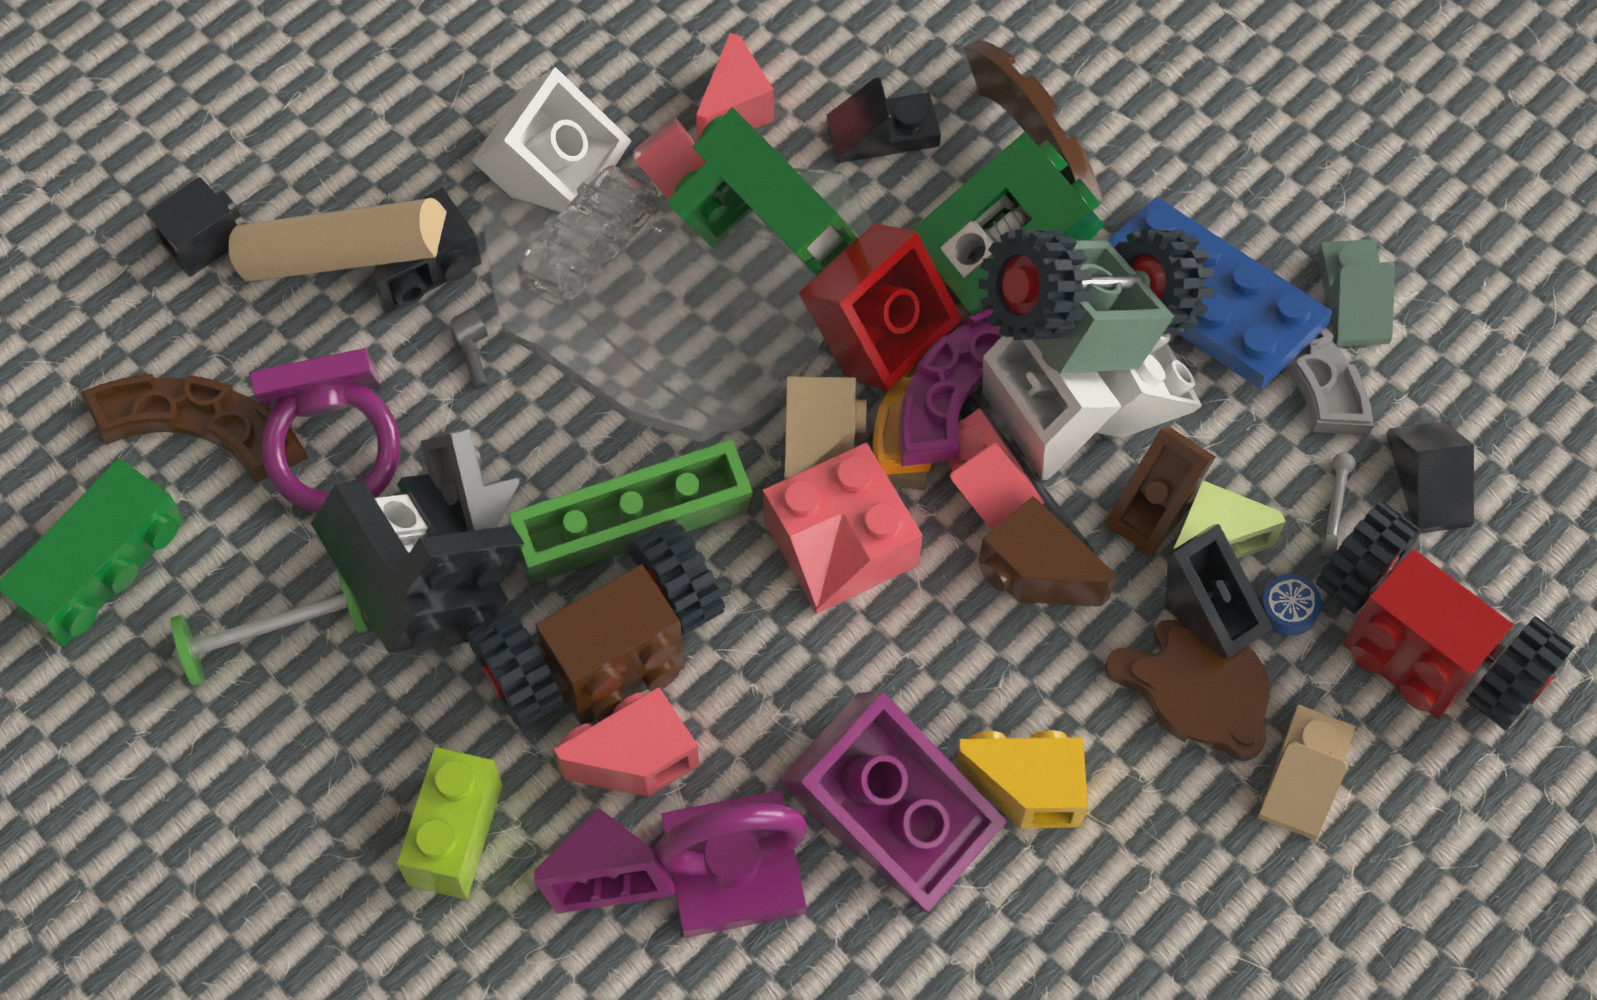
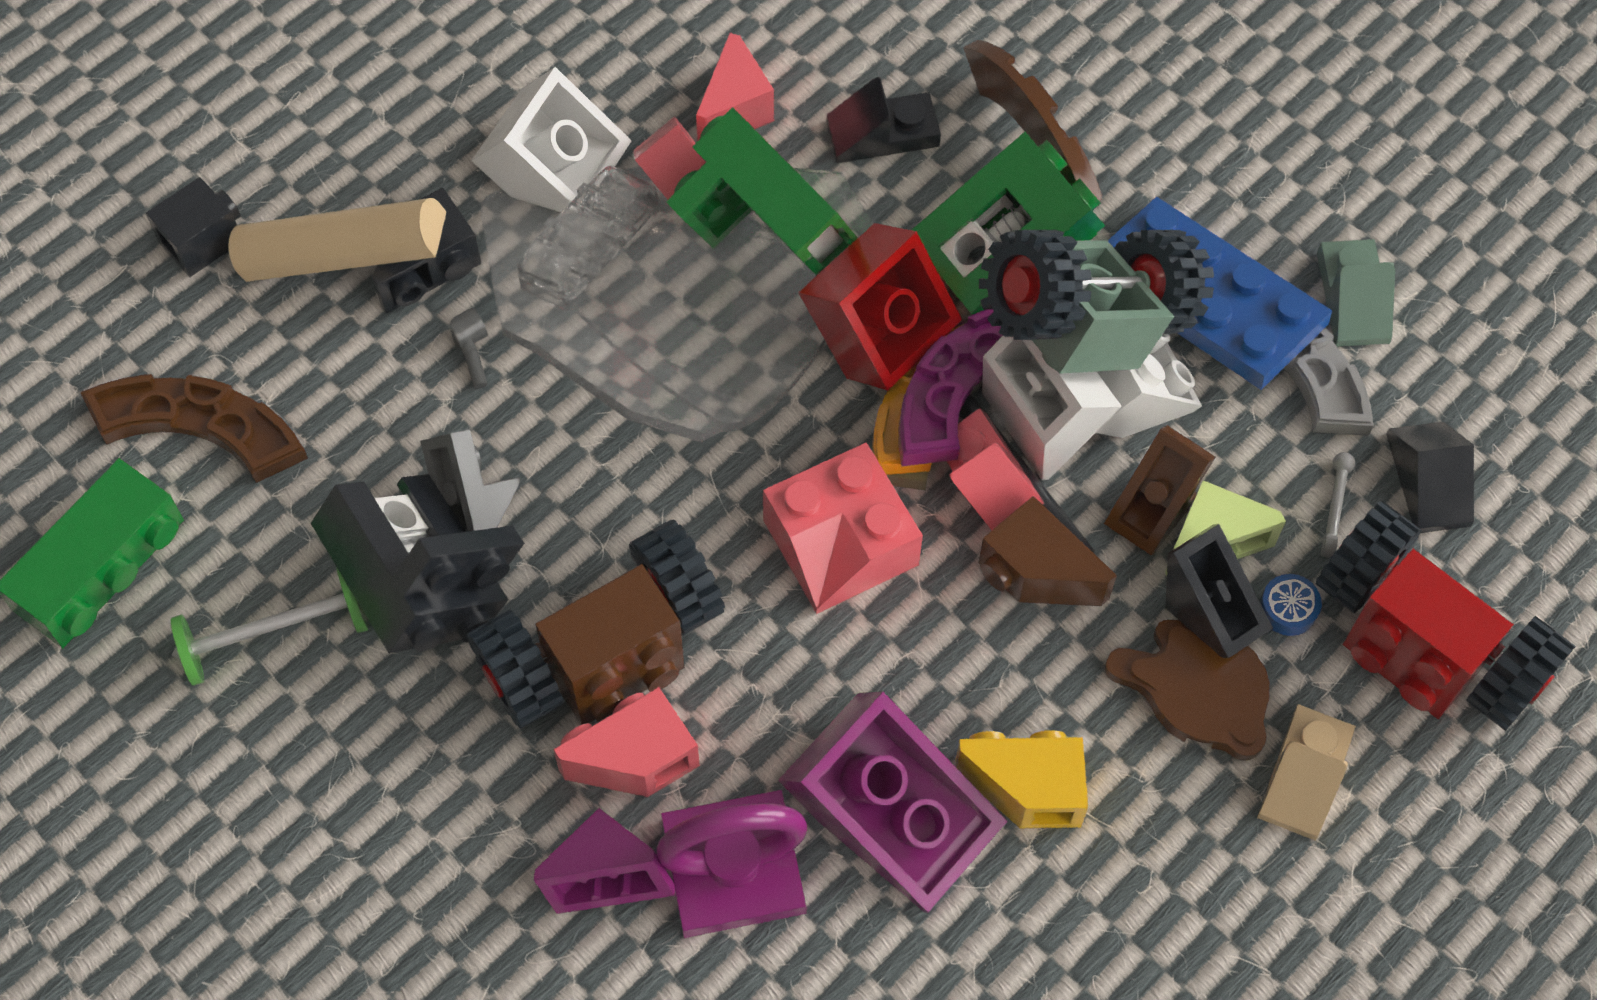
(317, 389): magenta tile -> none
(450, 823): lime brick -> none
(611, 514): bright green brick -> none
(820, 420): tan slope -> none

